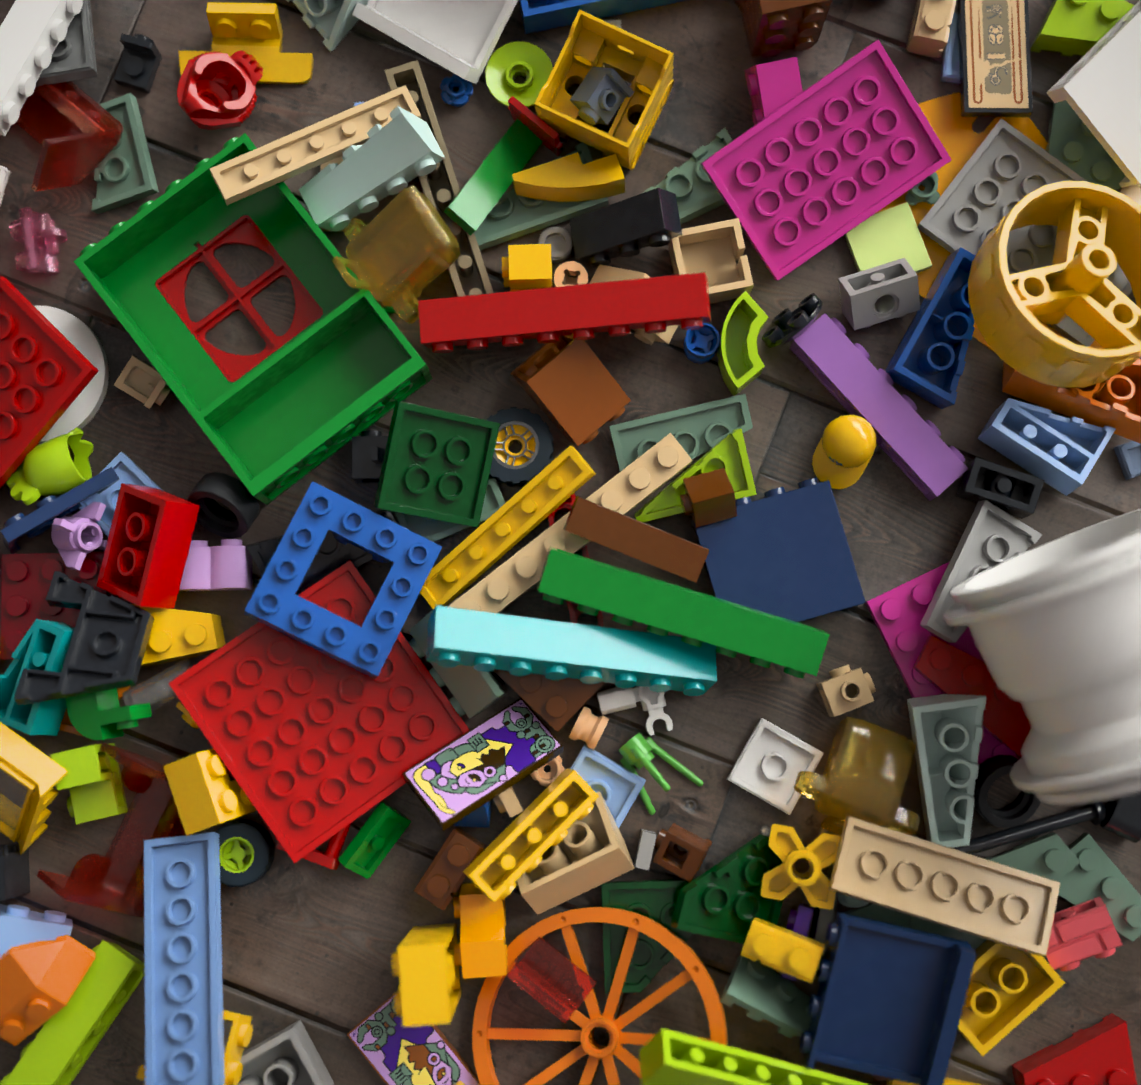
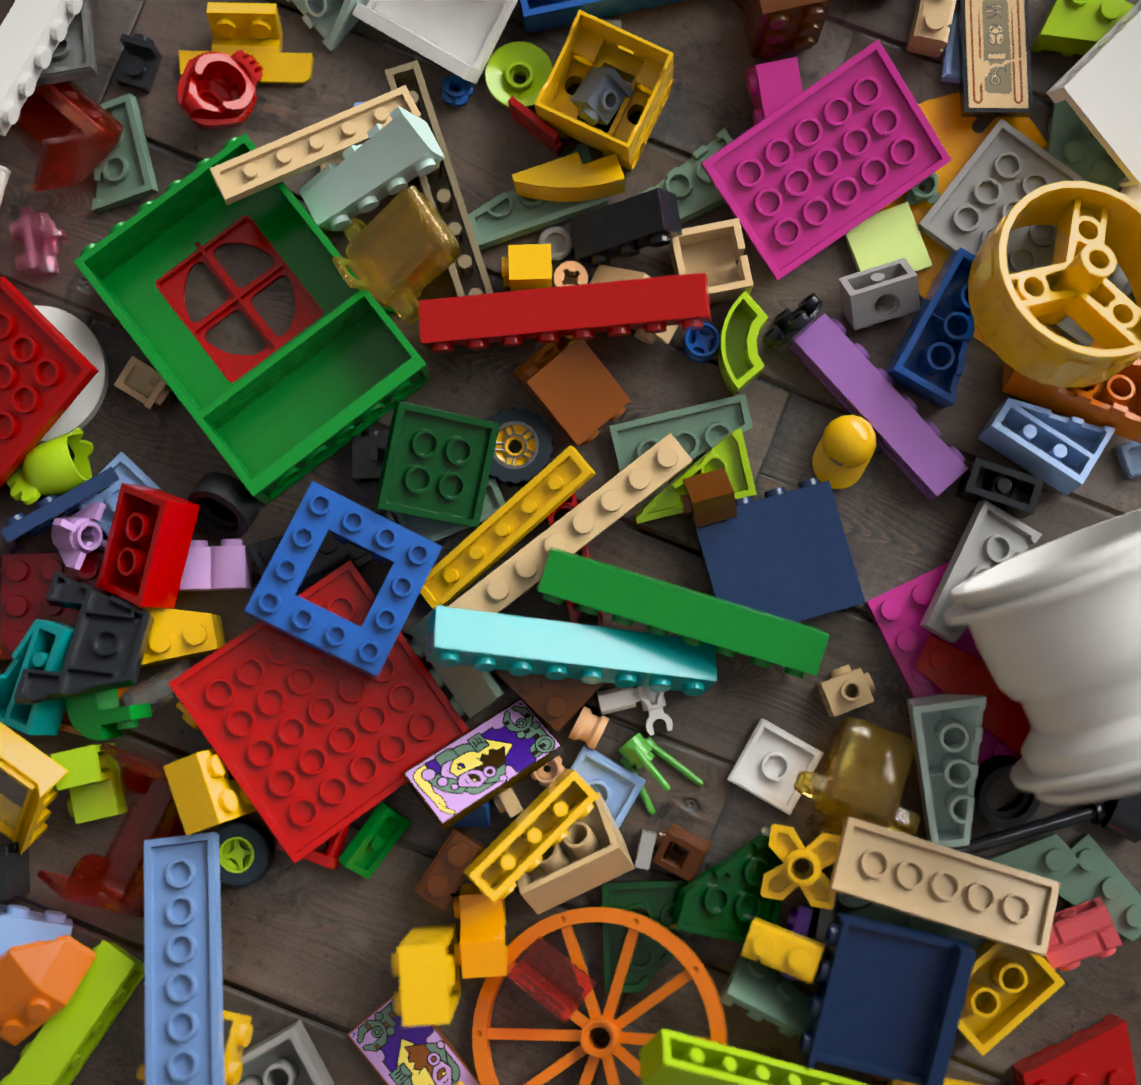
(493, 177): green tile -> none
(636, 539): reddish brown tile -> none

